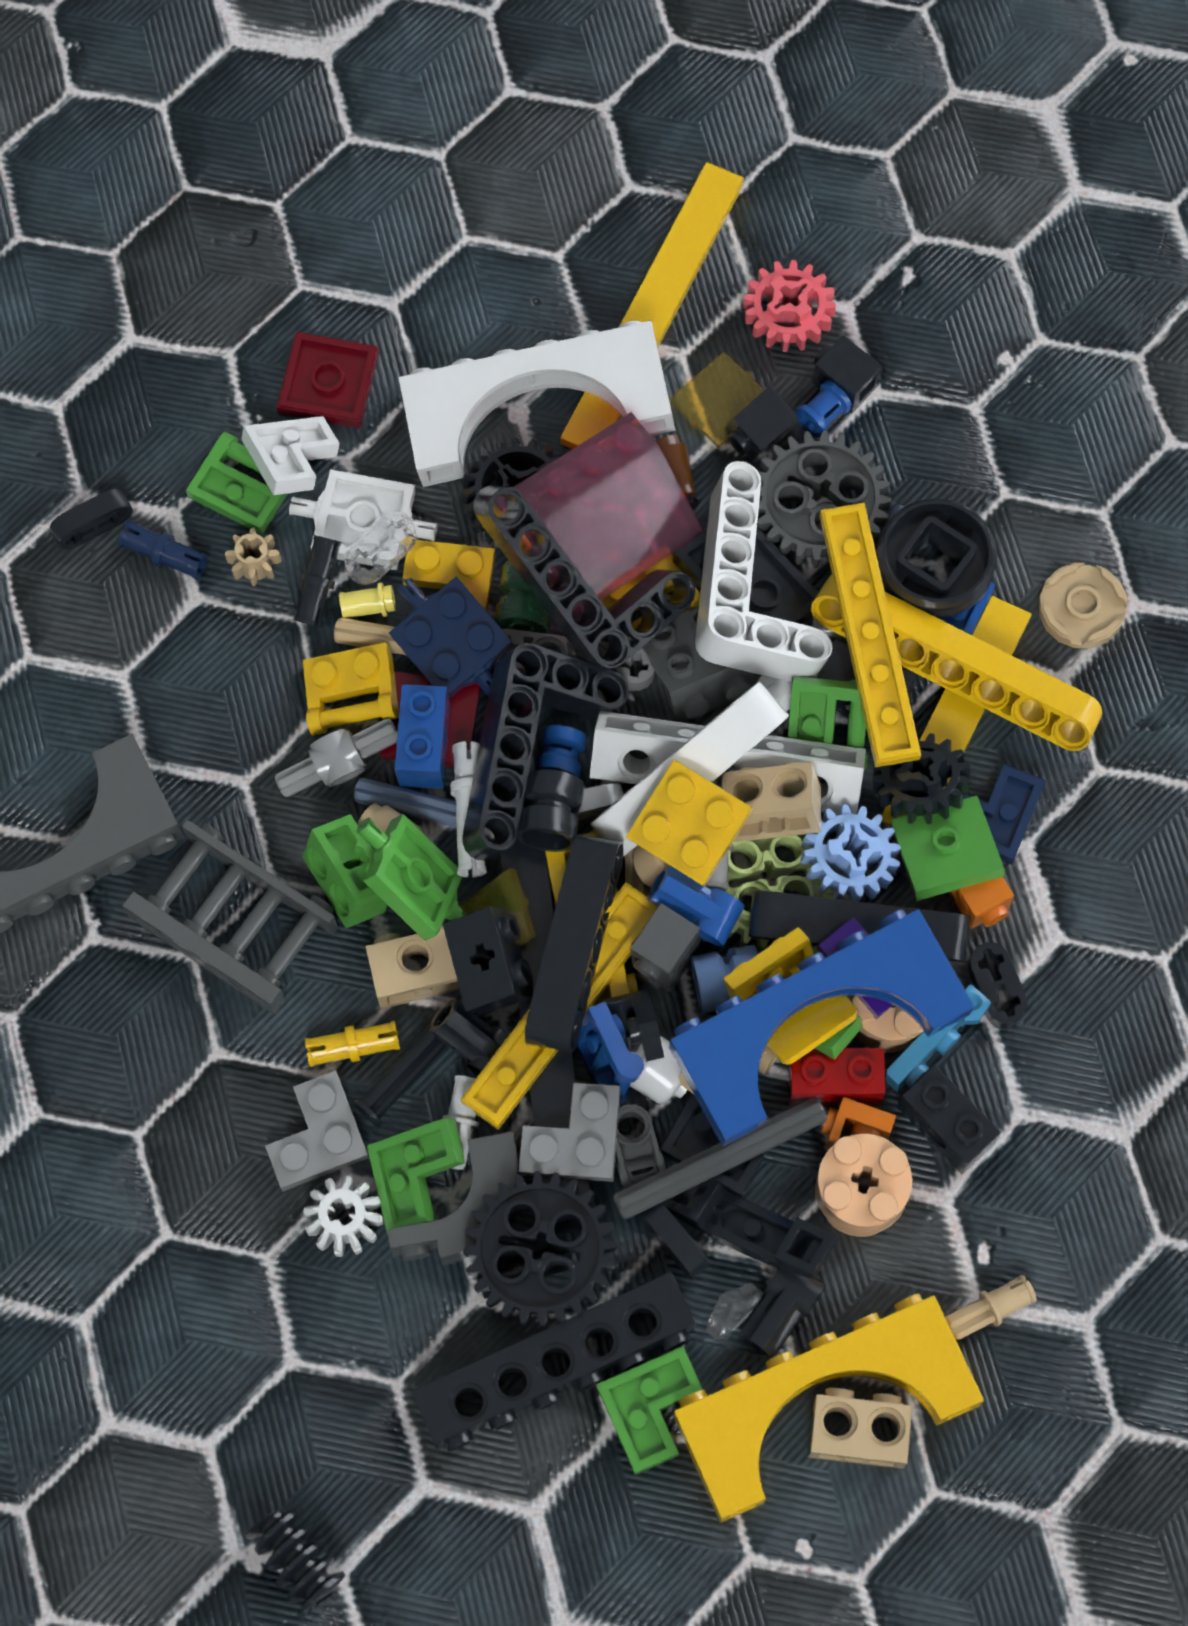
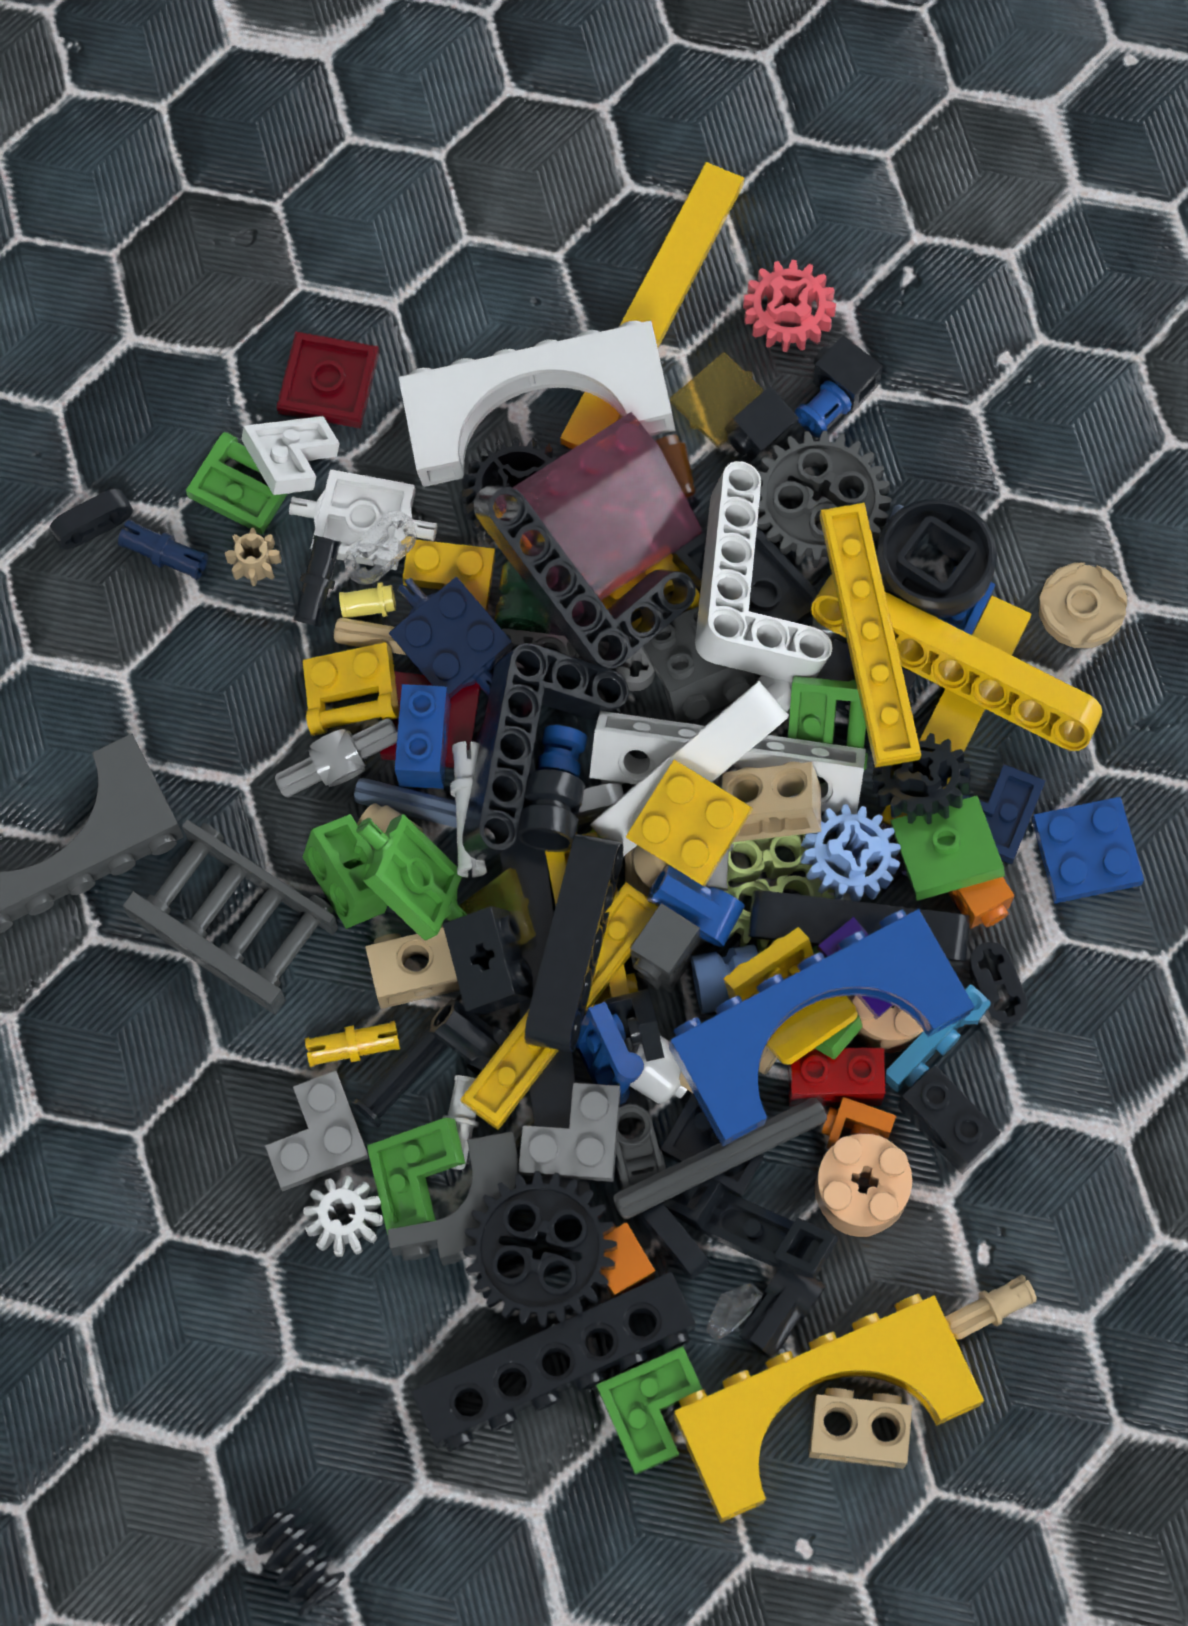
(631, 1262): none -> orange brick
(1087, 850): none -> blue plate

